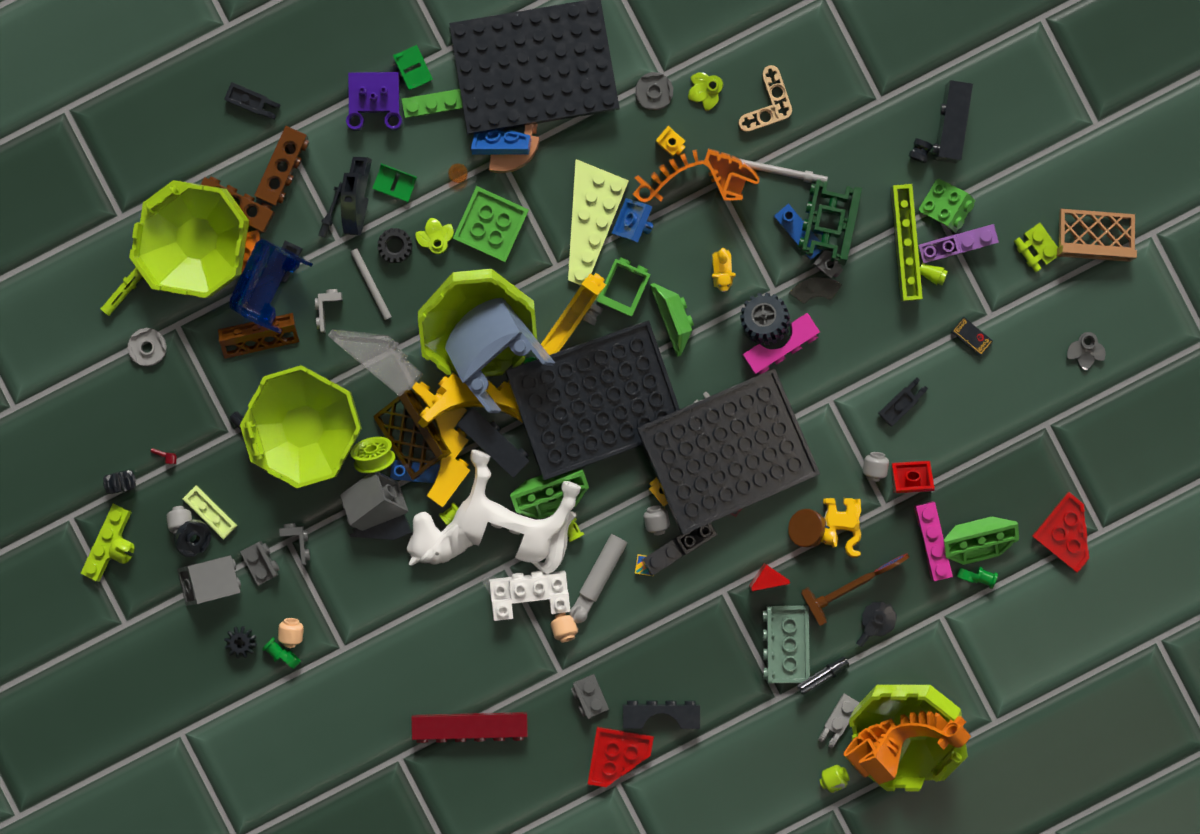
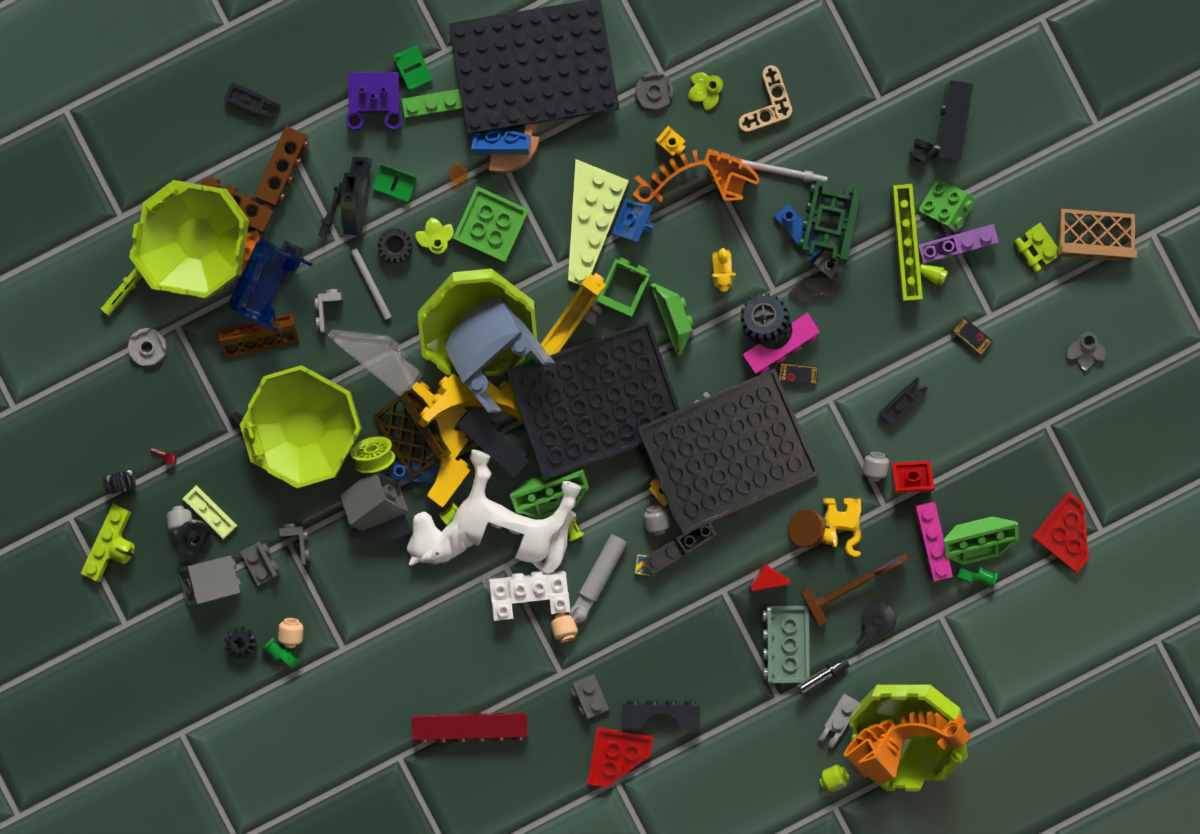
(798, 373): none -> black tile

